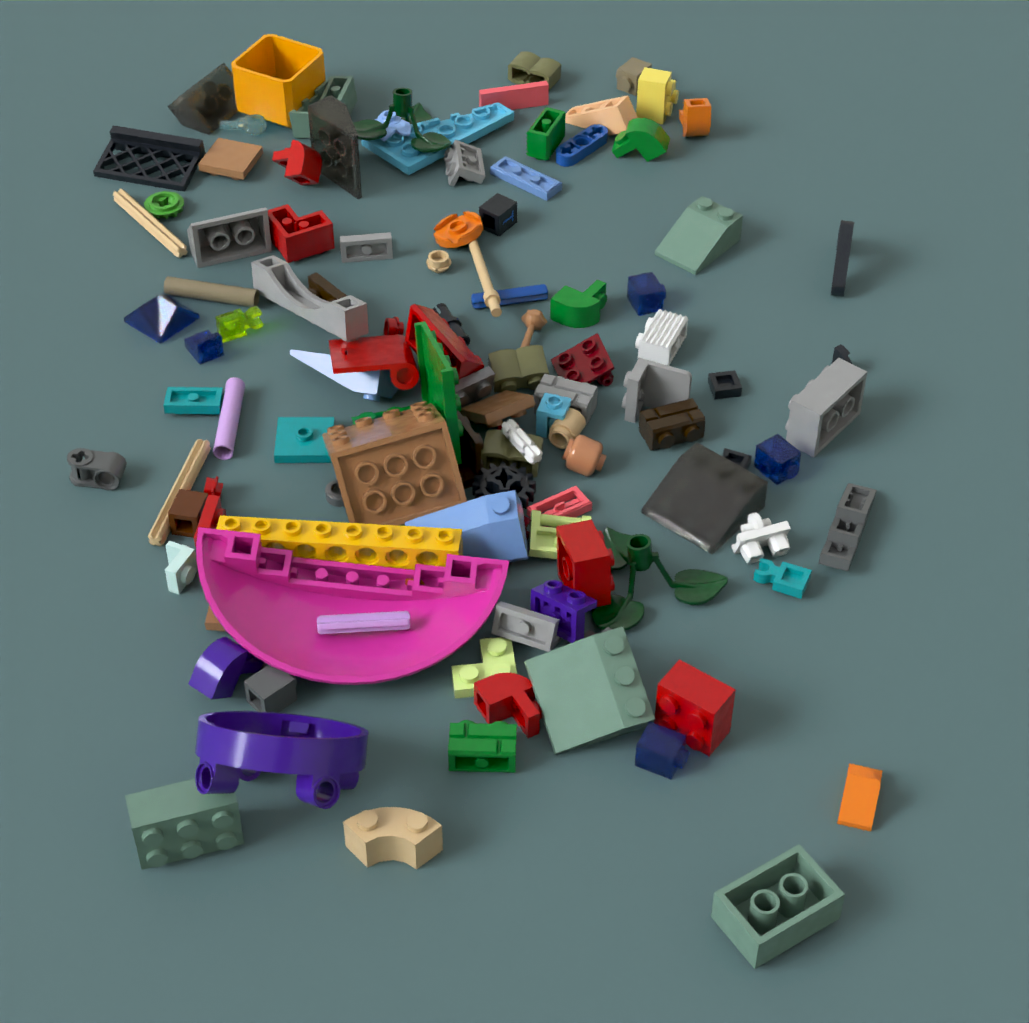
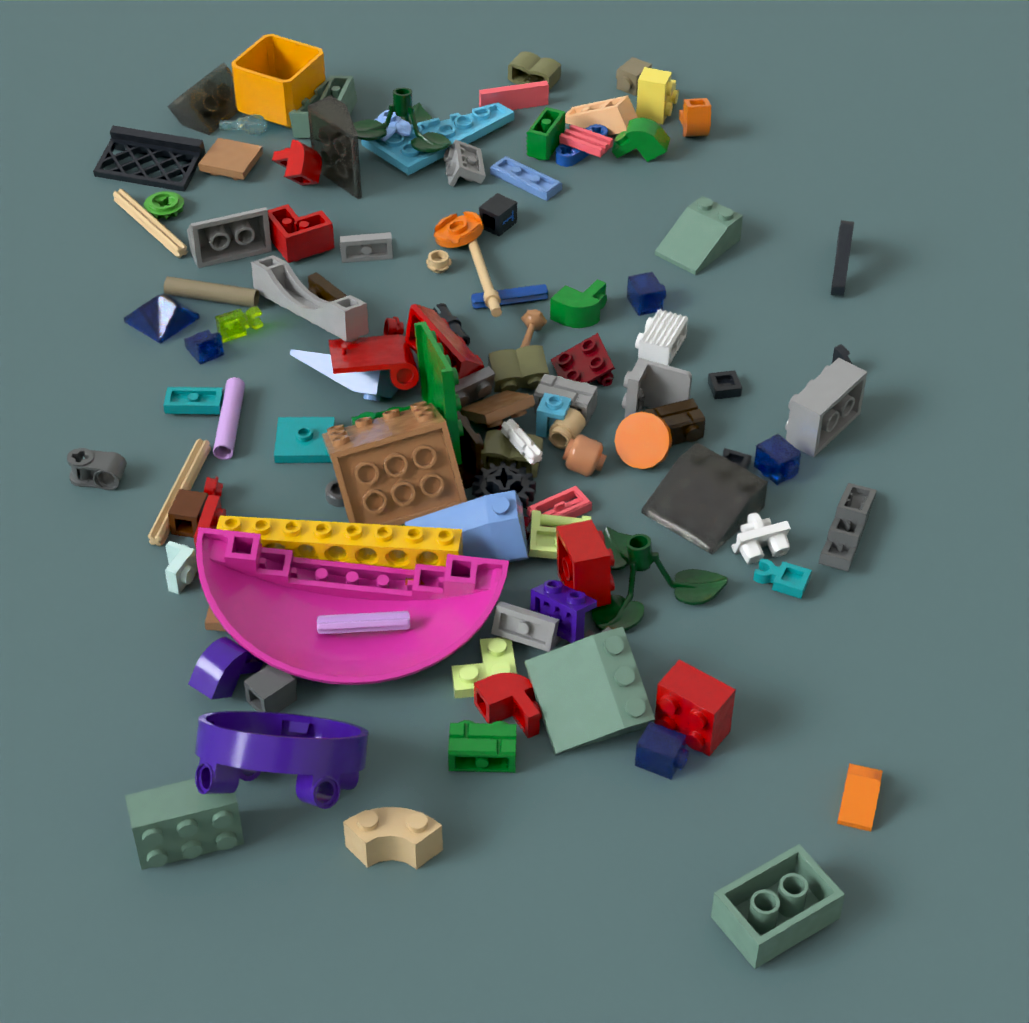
(586, 140): none -> coral tile
(643, 440): none -> orange tile

